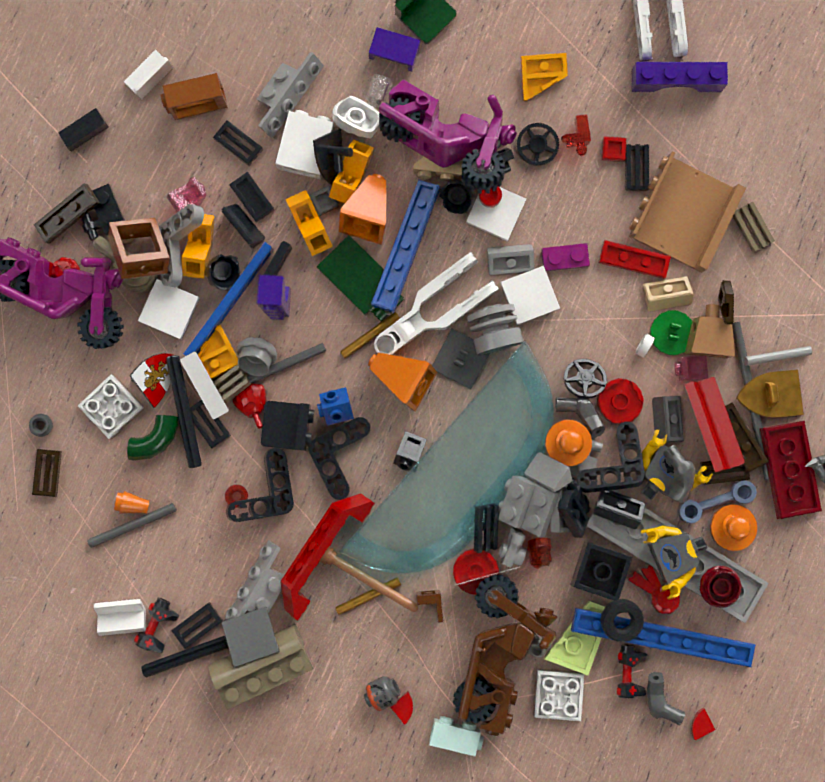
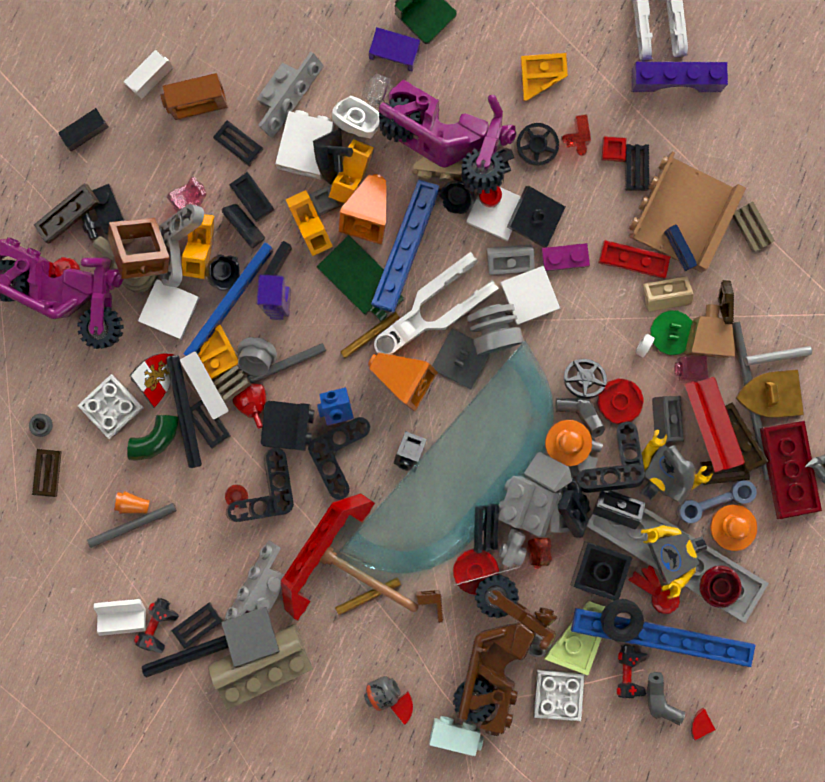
(536, 216): none -> black plate
(680, 247): none -> dark blue tile

